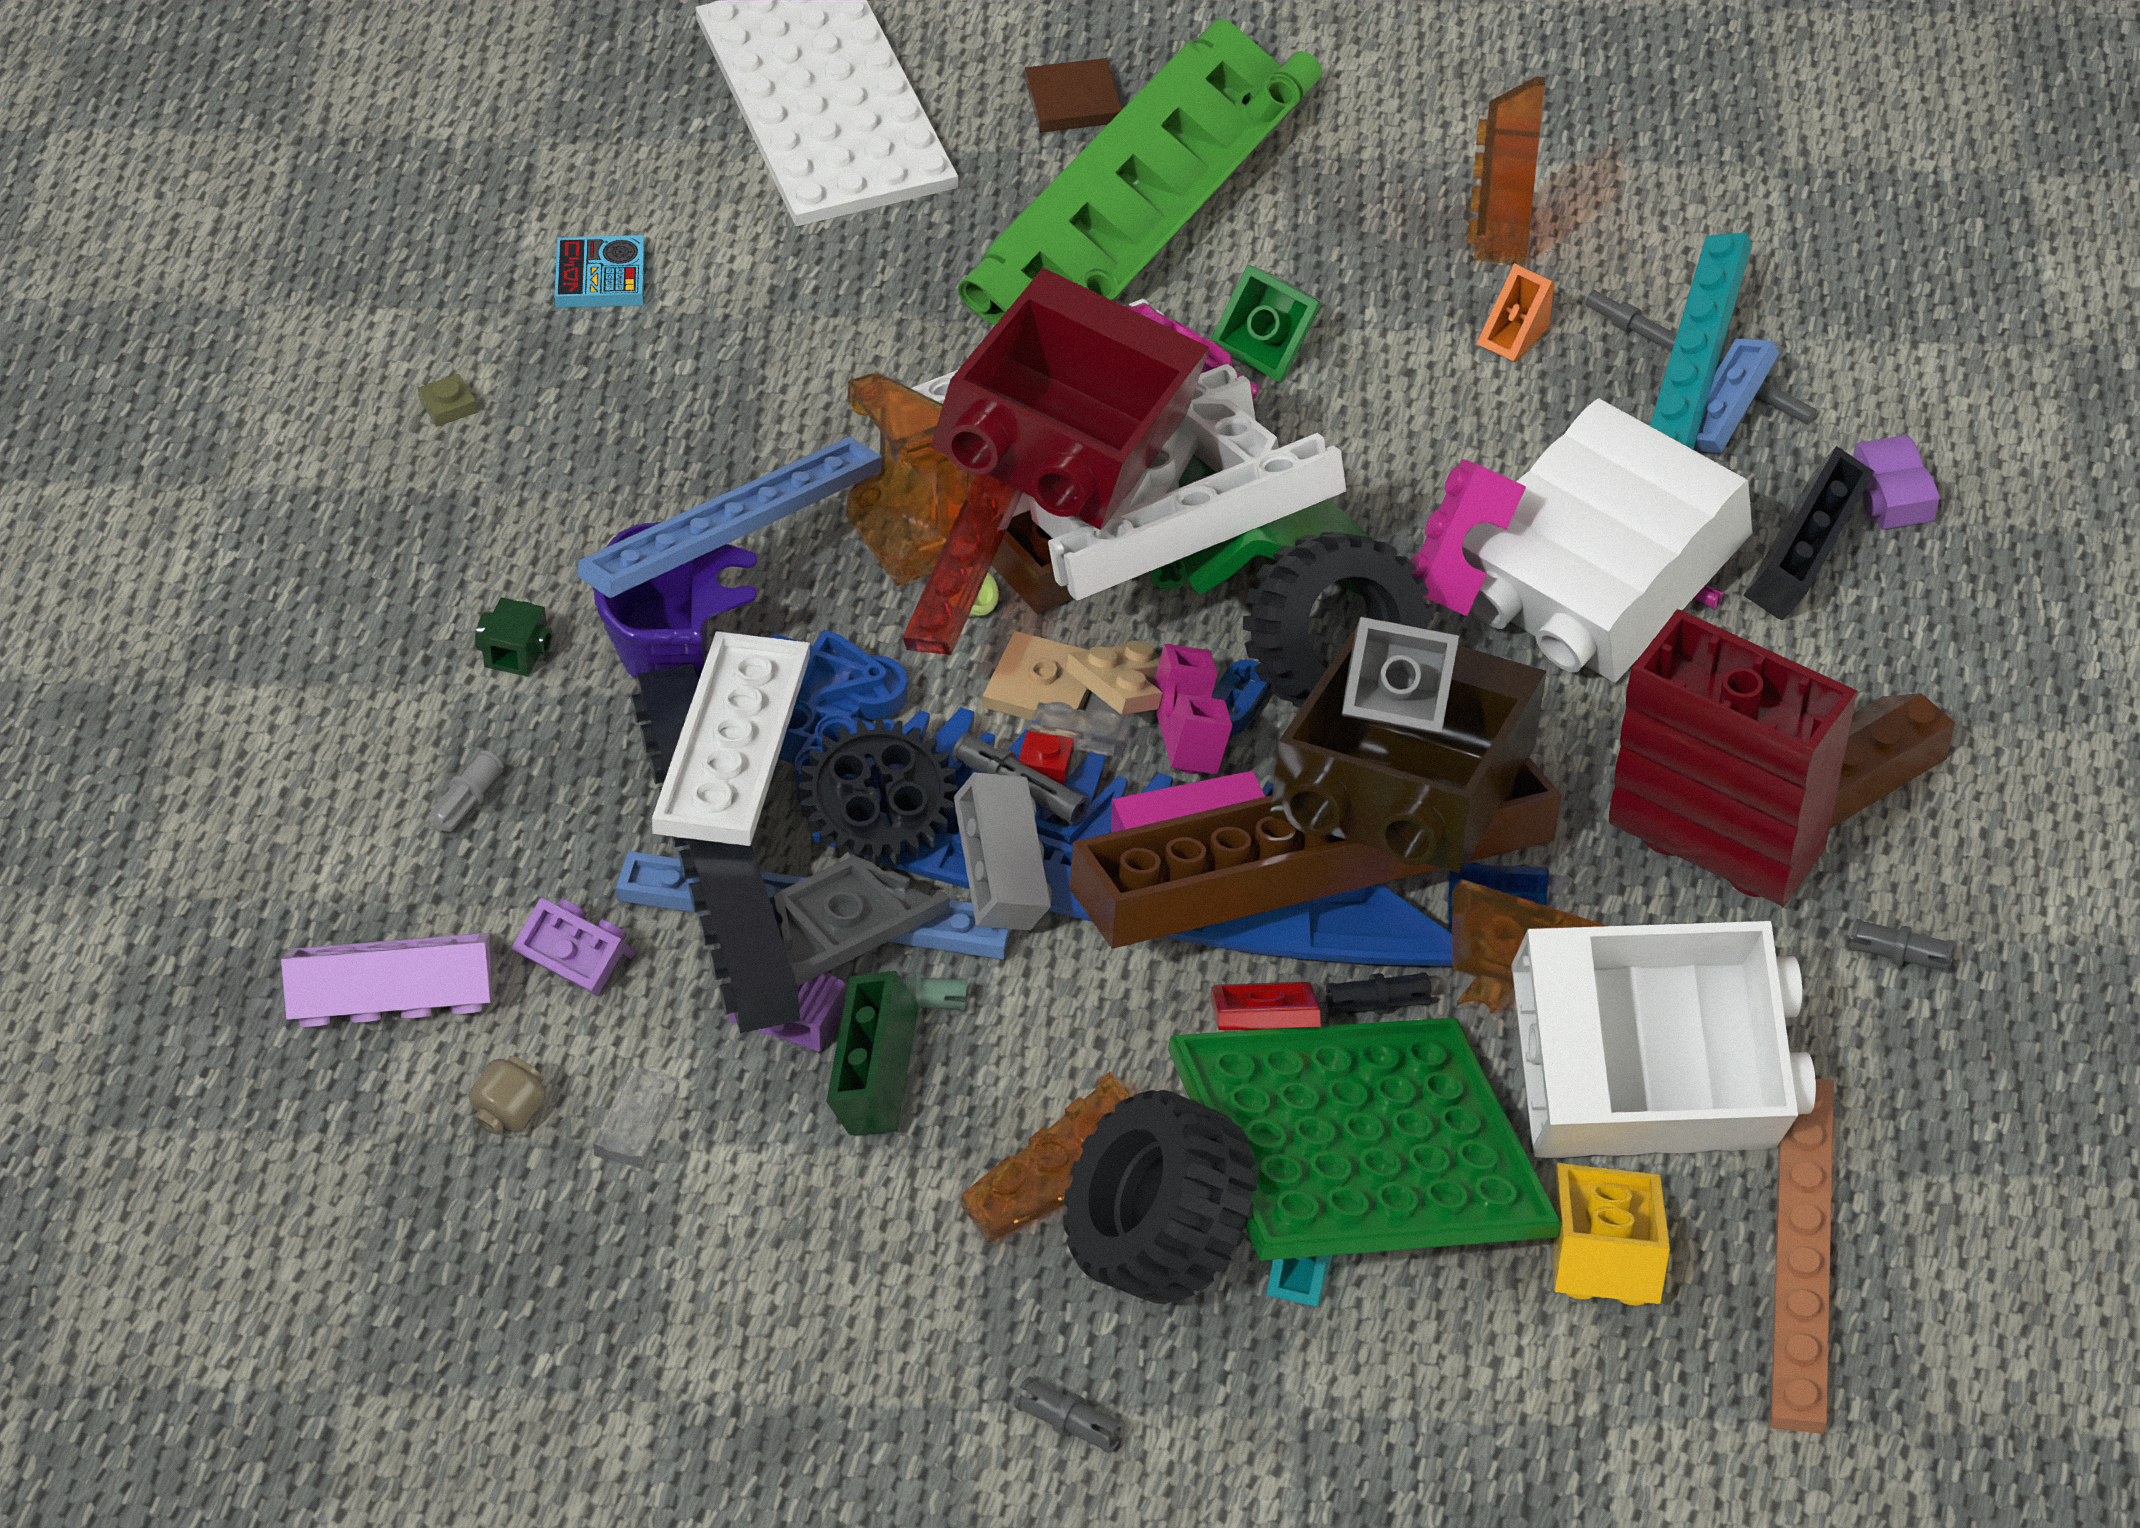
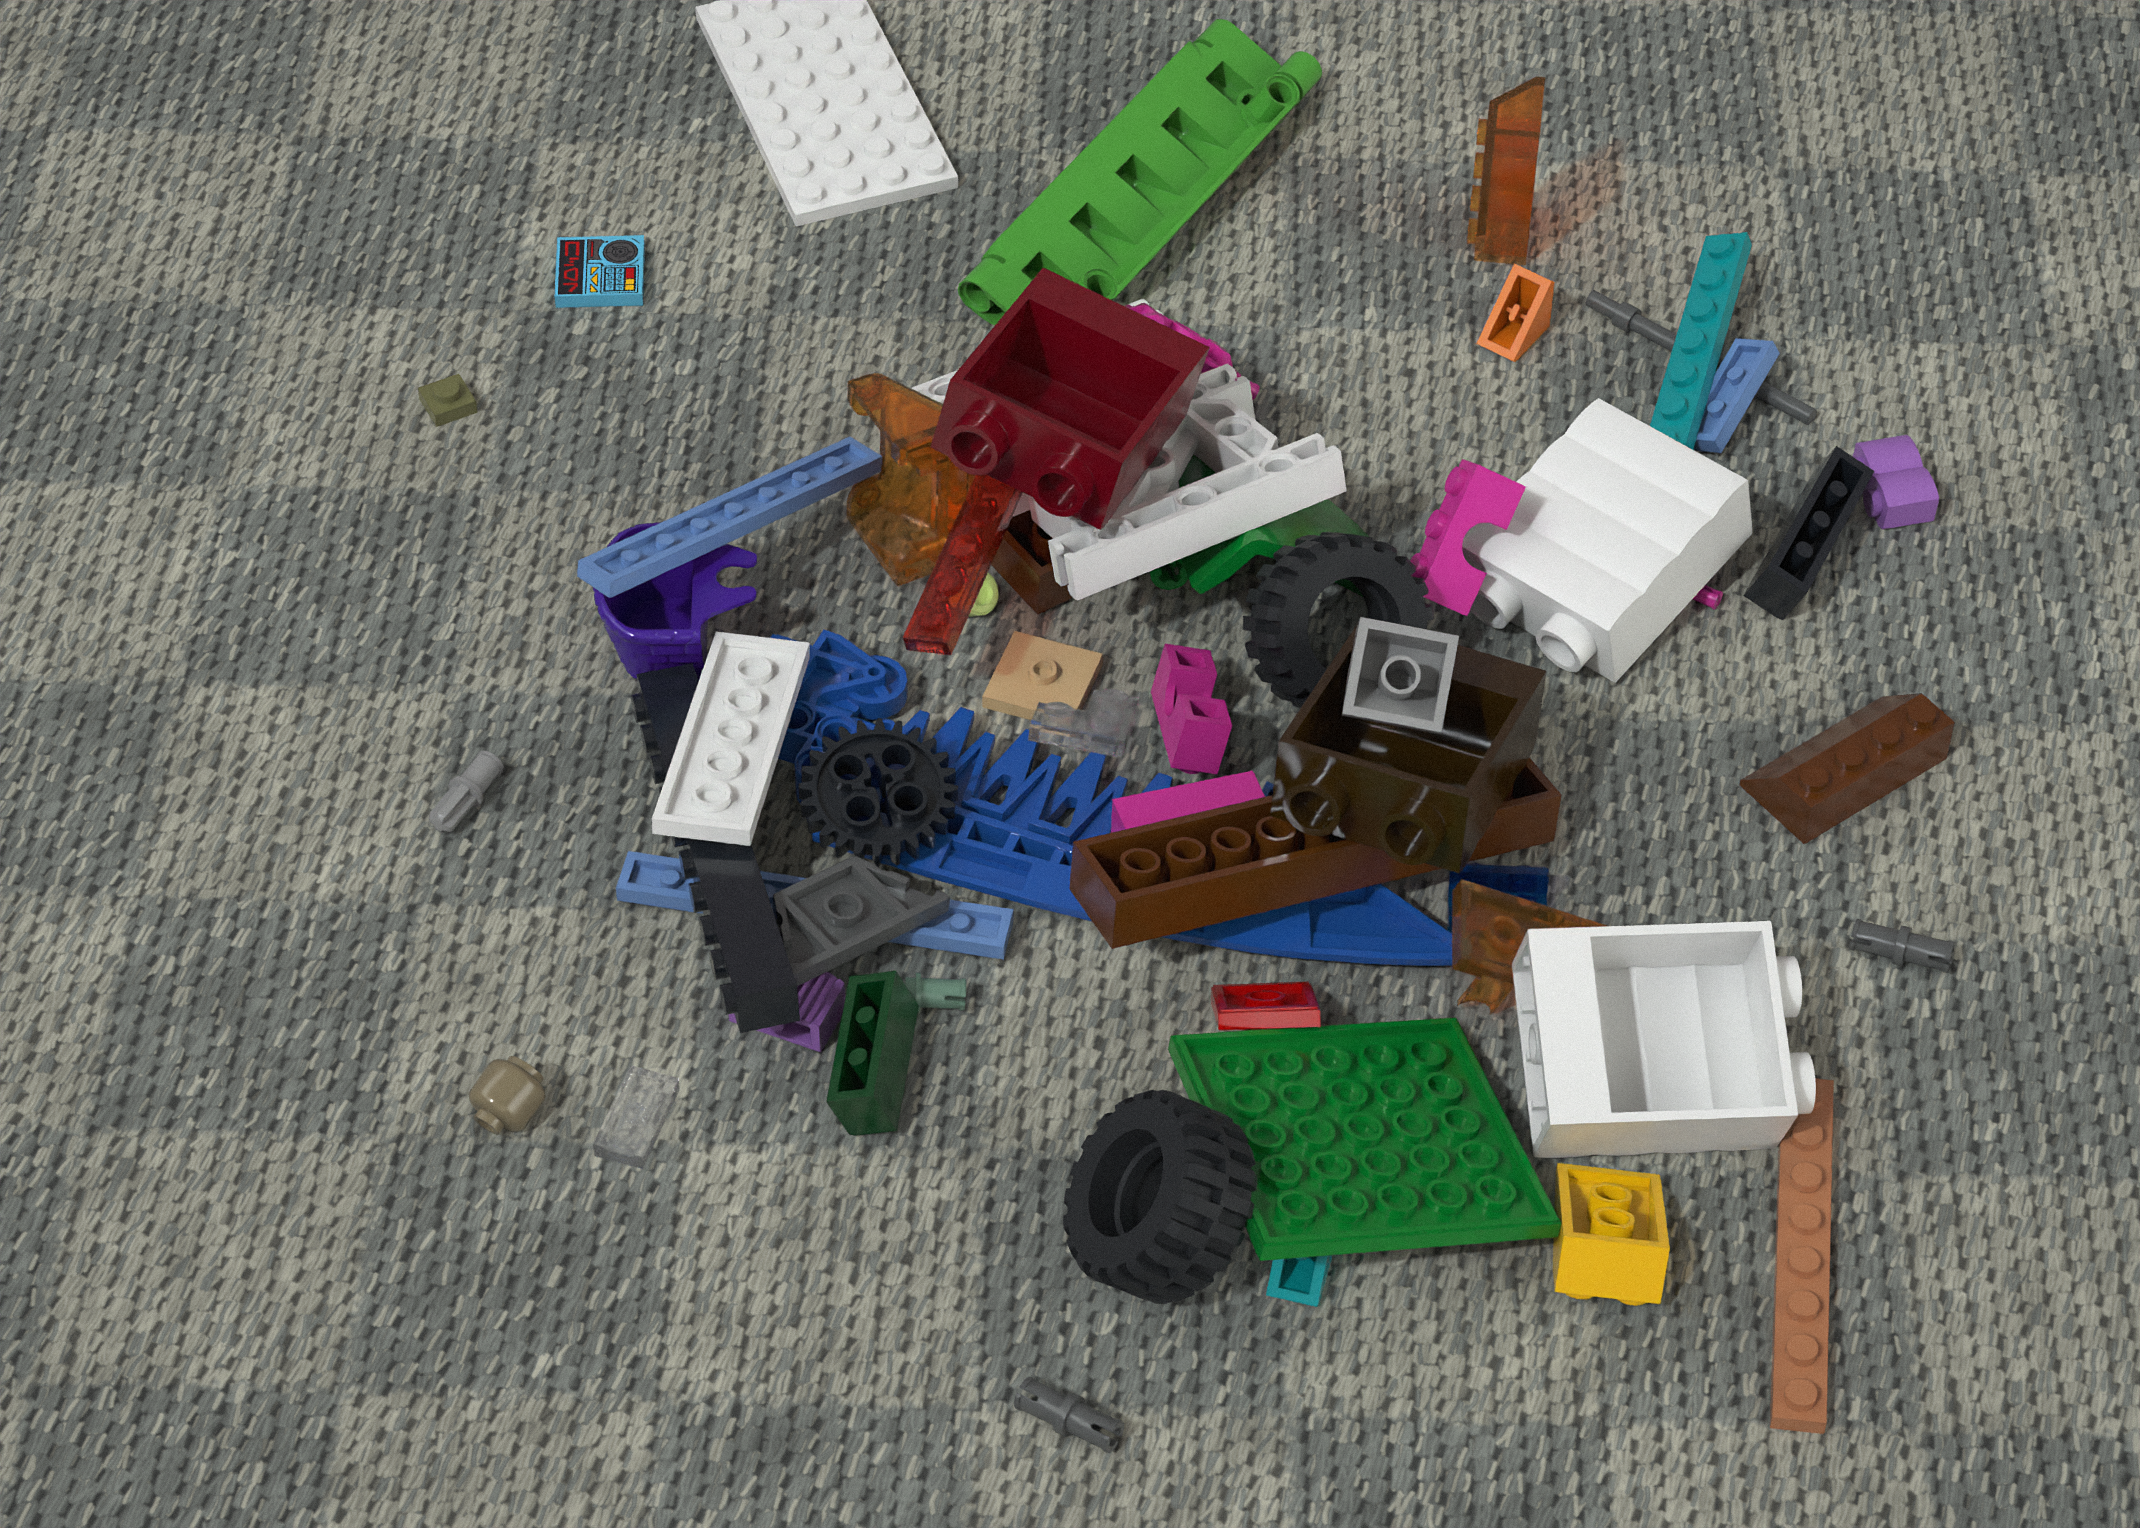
(387, 977): lavender slope -> none
(513, 636): dark green brick -> none
(571, 946): medium lavender bracket -> none
(1002, 851): light grey brick -> none
(1037, 1177): clear orange wing -> none
(1042, 789): dark grey pin -> none
(1047, 754): red plate -> none
(1072, 94): reddish brown tile -> none
(1119, 675): tan plate -> none
(1245, 701): blue beam -> none
(1266, 322): green slope -> none
(1378, 993): black pin -> none
(1730, 757): dark red brick -> none

